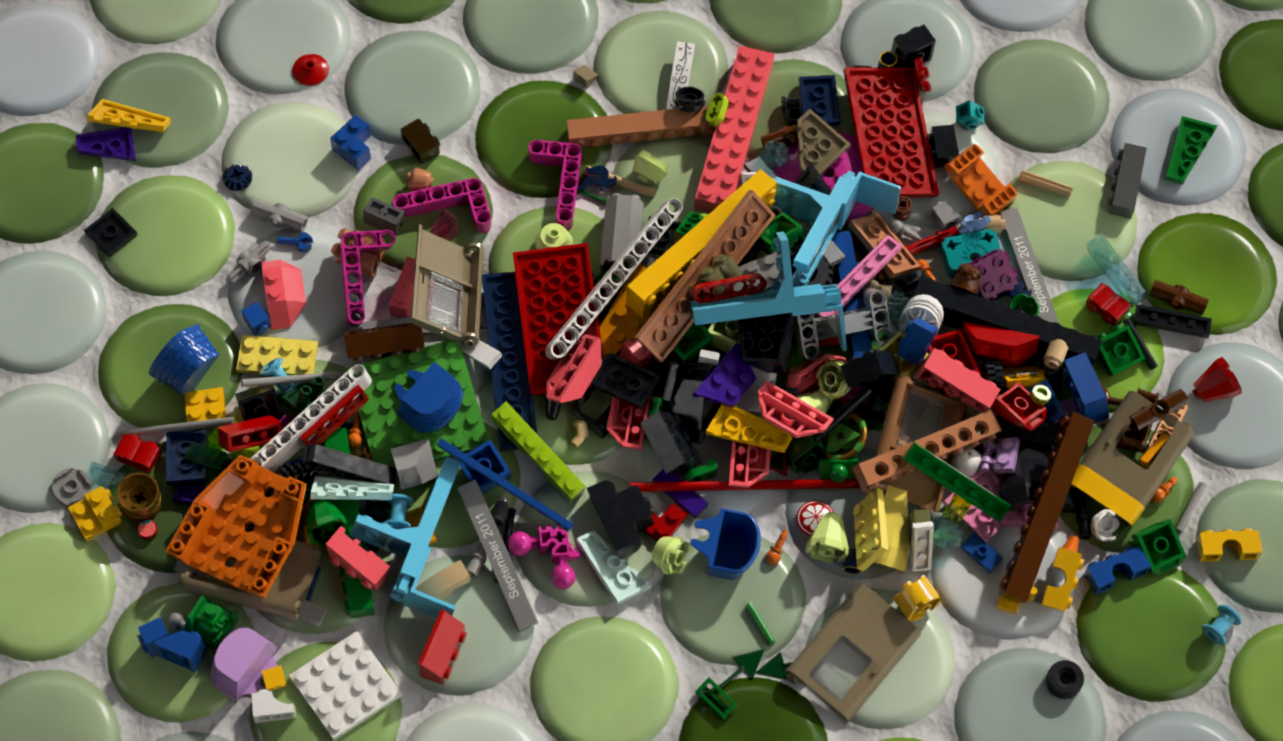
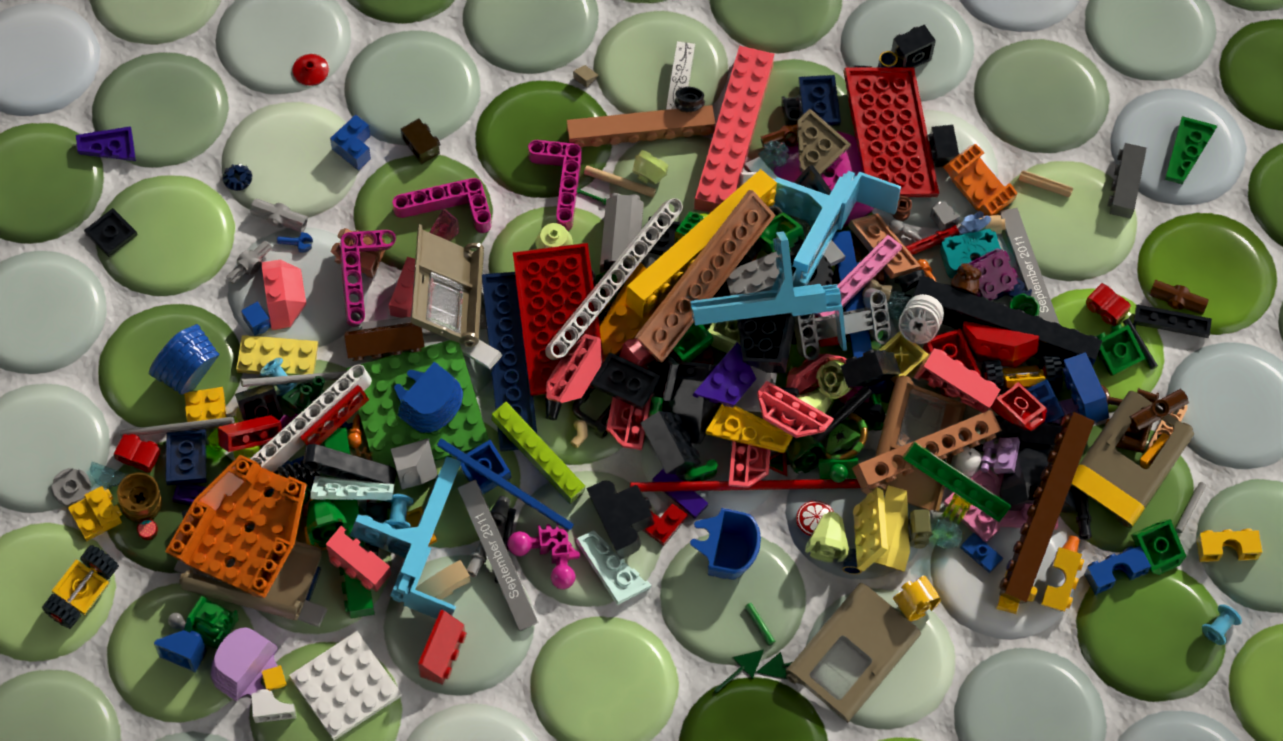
(80, 587): none -> plate
(125, 116): yellow wing -> none
(149, 633): blue brick -> none
(208, 457): clear green bracket -> none
(383, 215): dark grey hinge -> none
(419, 179): nougat head -> none
(603, 175): dark blue piece -> none
(670, 554): yellowish green cone -> none
(708, 357): white tile -> none
(717, 109): lime beam -> none
(721, 268): olive brick -> none
(729, 291): red beam -> none
(729, 710): green tile -> none
(773, 556): orange bar -> none
(917, 341): blue brick -> none
(921, 74): red dish -> none
(922, 546): white tile -> none
(970, 115): teal brick -> none
(1040, 394): lime tile -> none
(1055, 353): tan brick -> none
(1067, 668): black tyre -> none
(1104, 525): white hair -> none
(1116, 270): clear light blue brick -> none
(1163, 490): orange bar -> none
(1217, 383): red cone -> none

